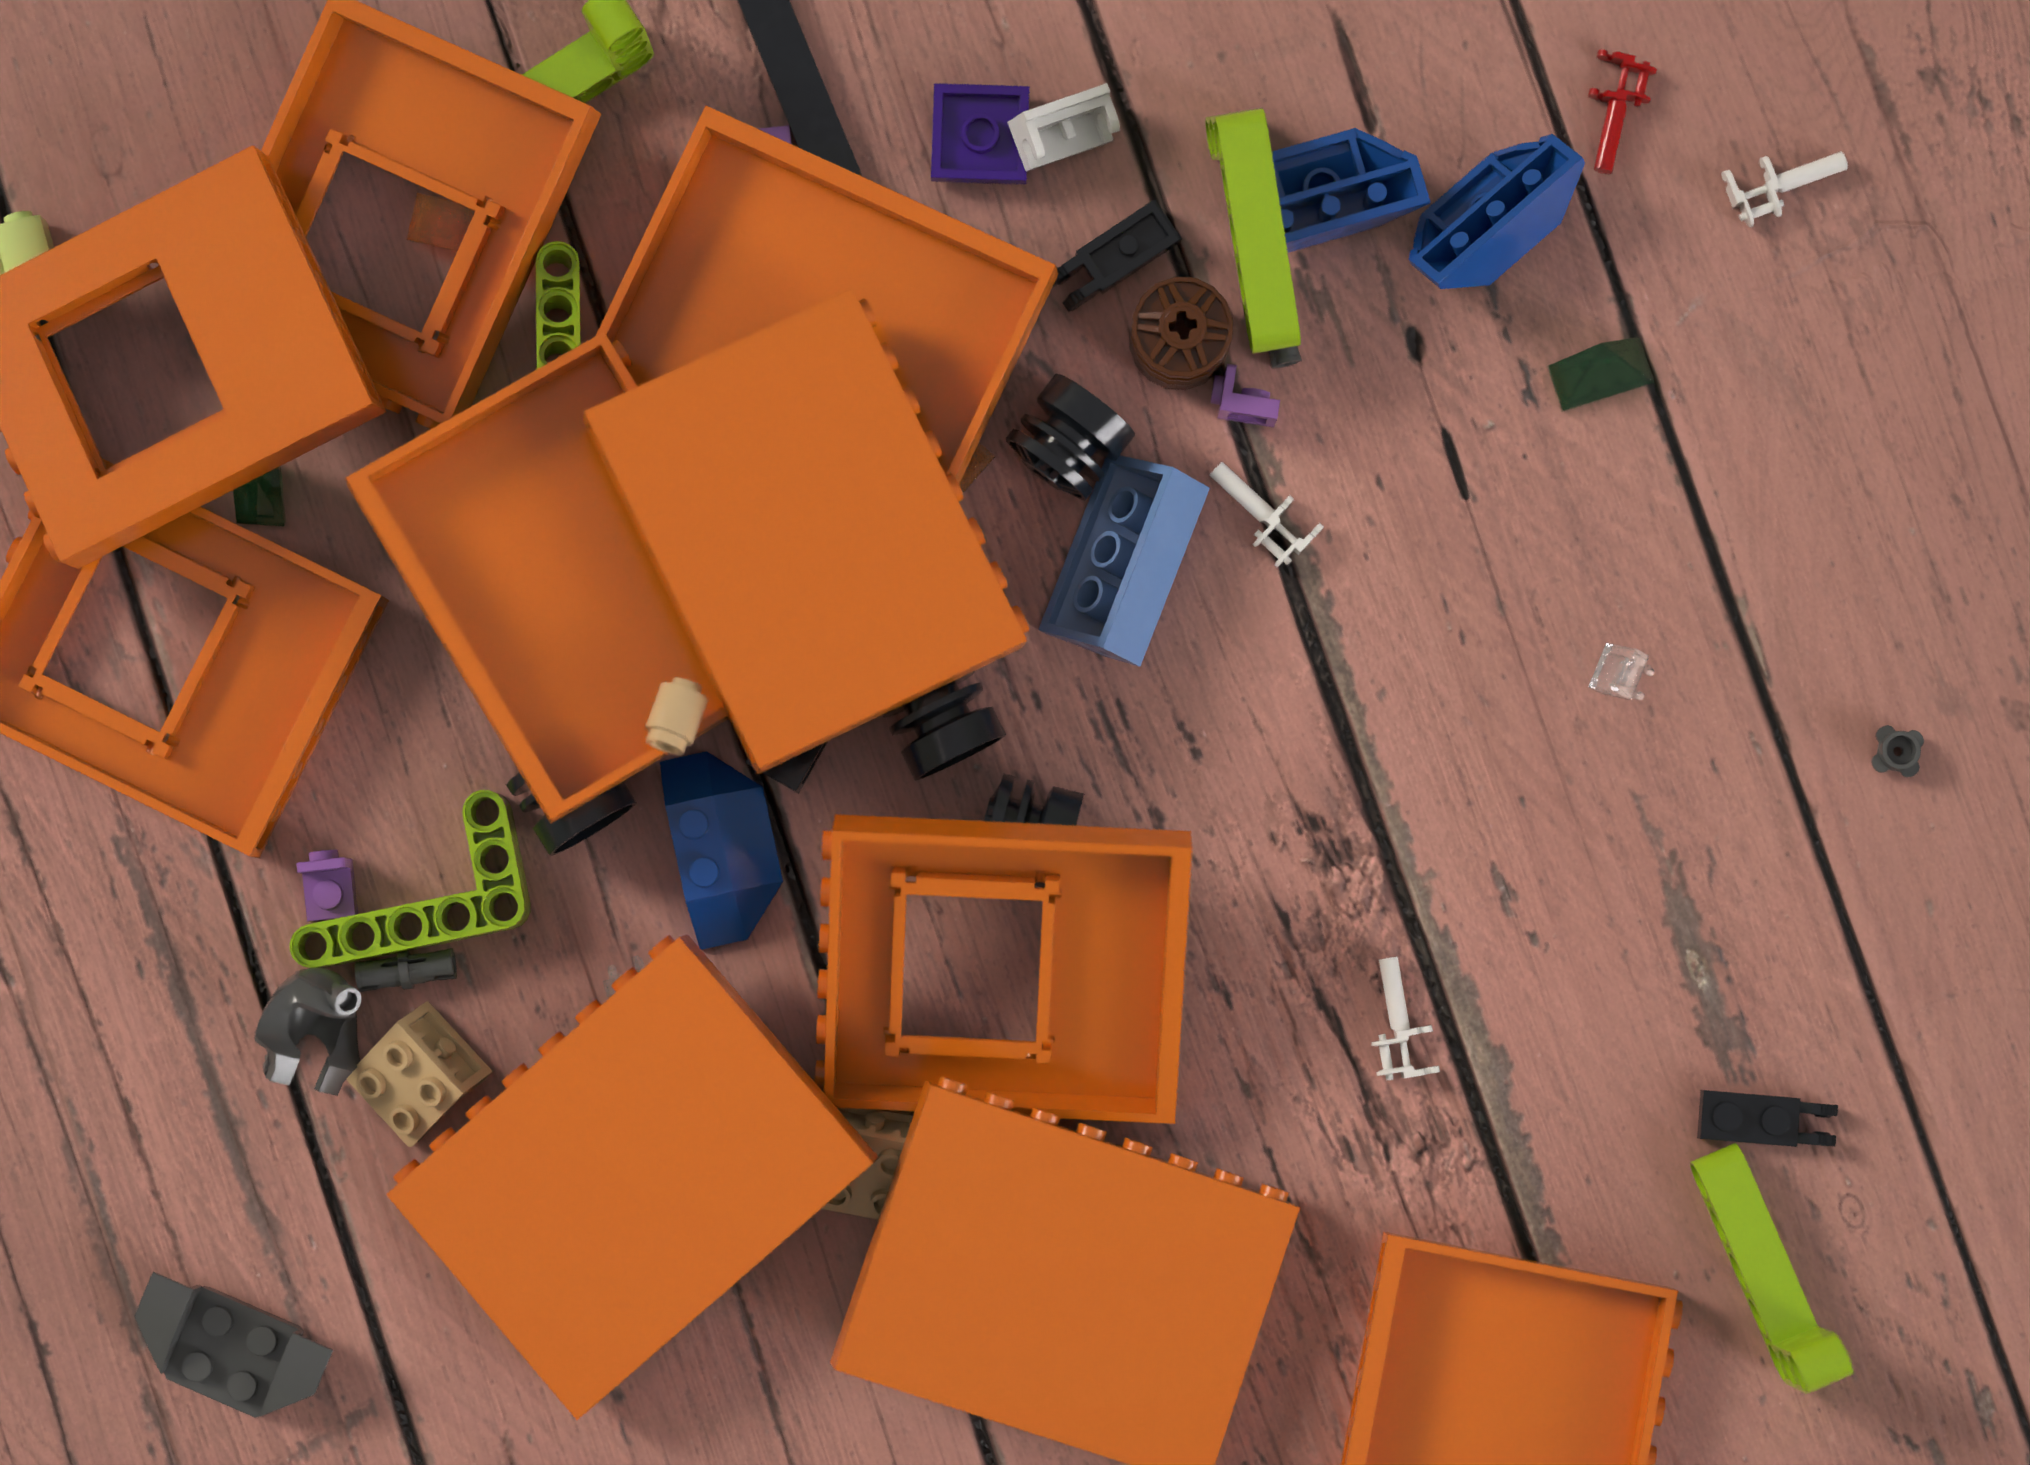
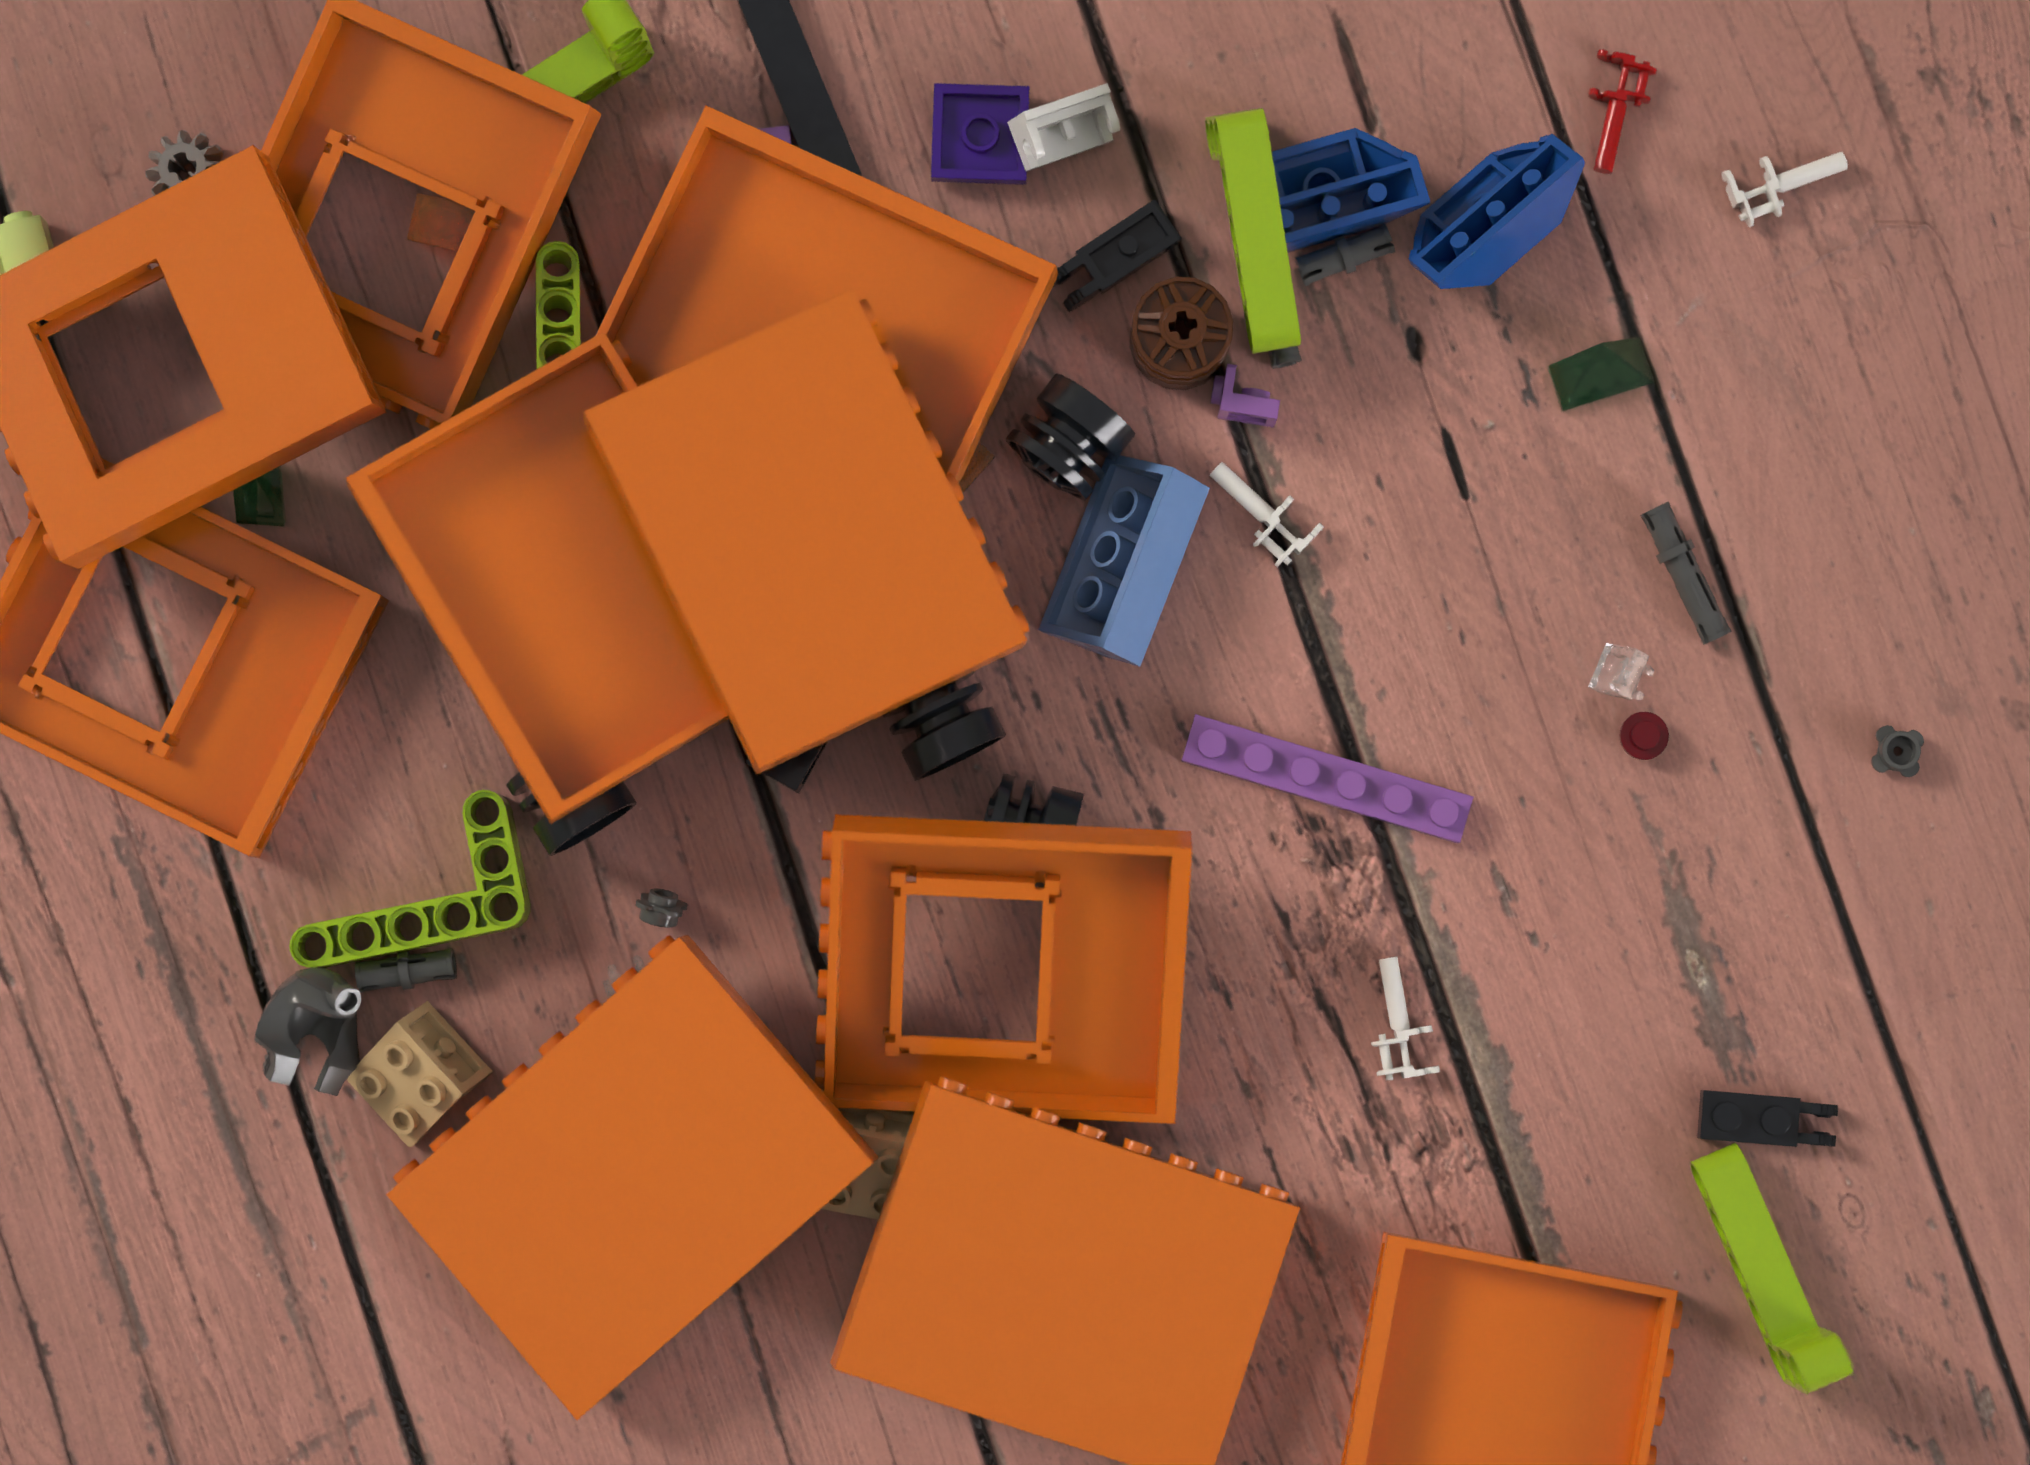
(177, 156): none -> light grey gear
(228, 1347): dark grey piece -> none
(328, 886): medium lavender bracket -> none
(660, 908): none -> dark grey plate
(675, 716): tan brick -> none
(720, 846): blue wedge -> none
(1327, 779): none -> medium lavender plate
(1345, 254): none -> dark grey pin
(1644, 735): none -> dark red plate
(1682, 565): none -> dark grey pin

